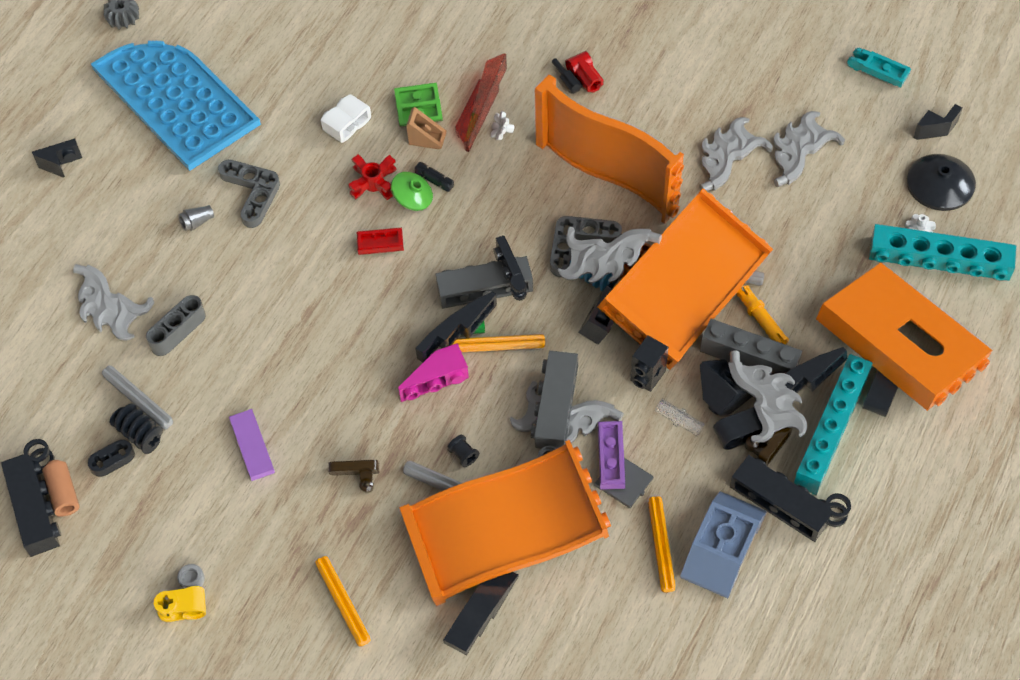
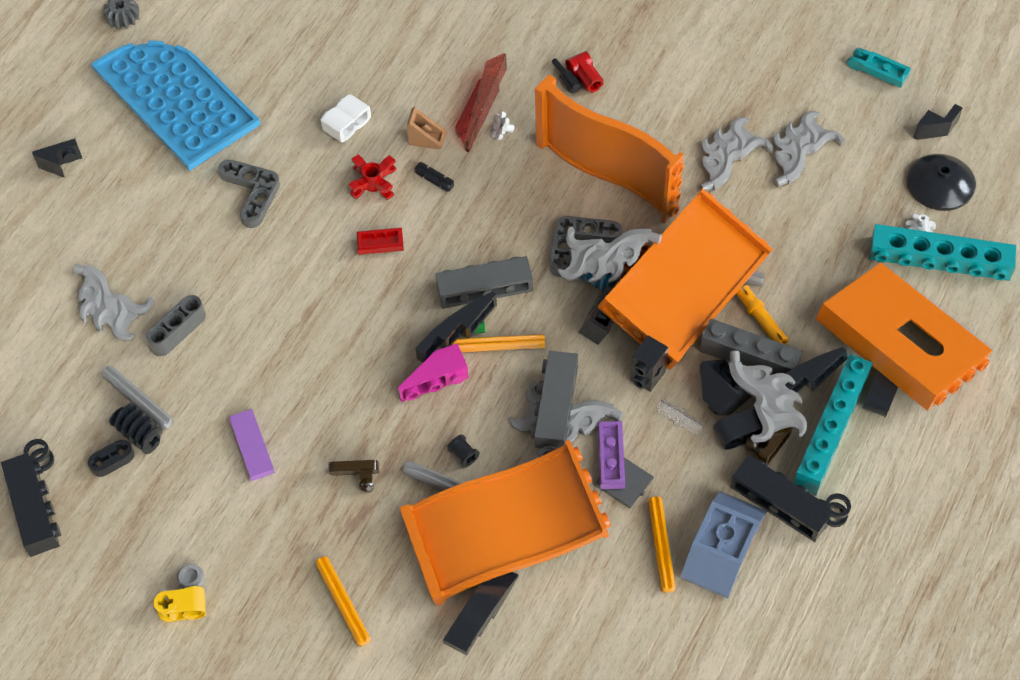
(60, 488): nougat brick -> none
(194, 217): flat silver cone -> none
(411, 191): bright green dish -> none
(423, 97): bright green slope -> none
(510, 268): black hinge -> none

